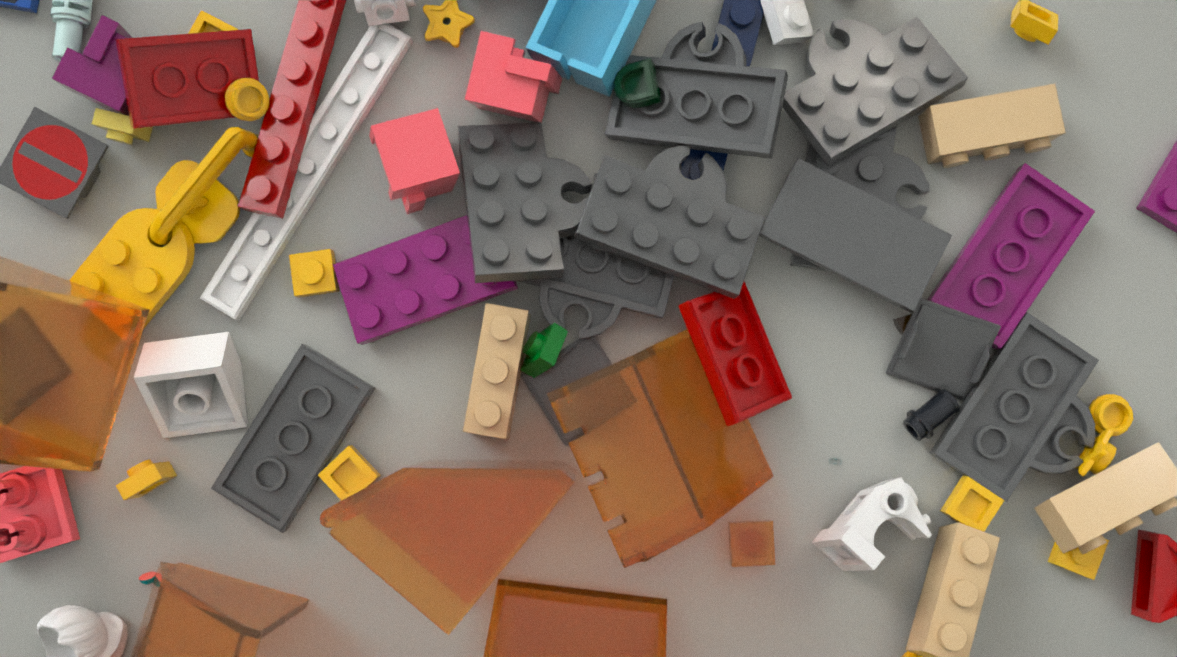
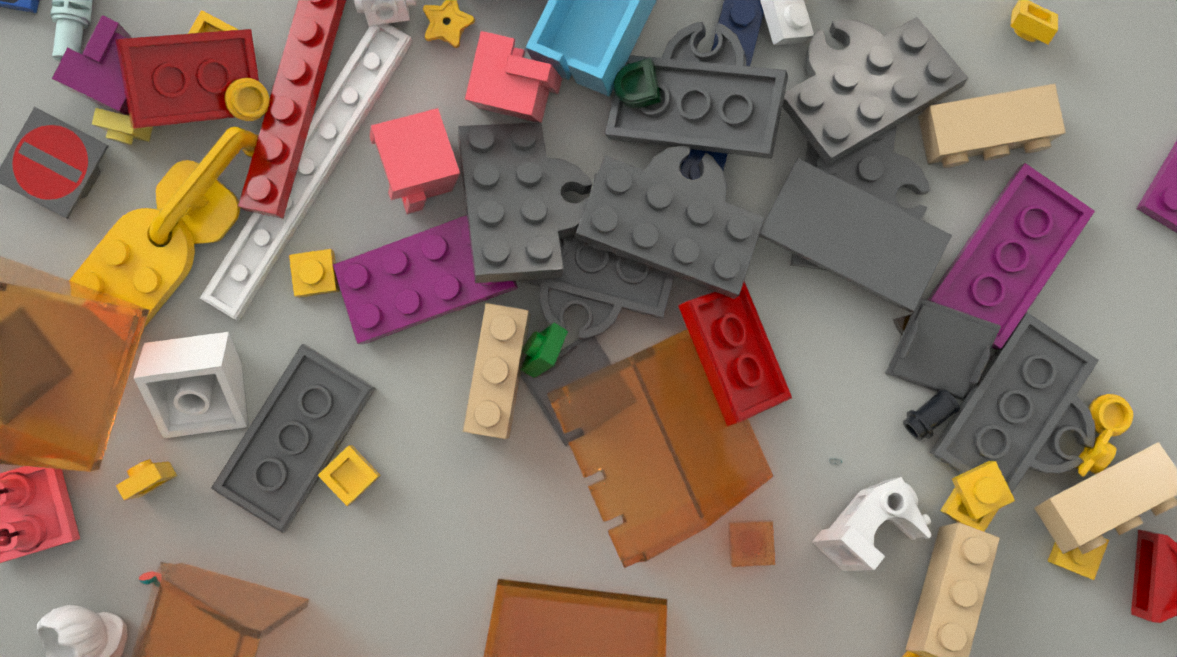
(447, 527): clear orange windscreen -> none
(983, 489): none -> yellow plate

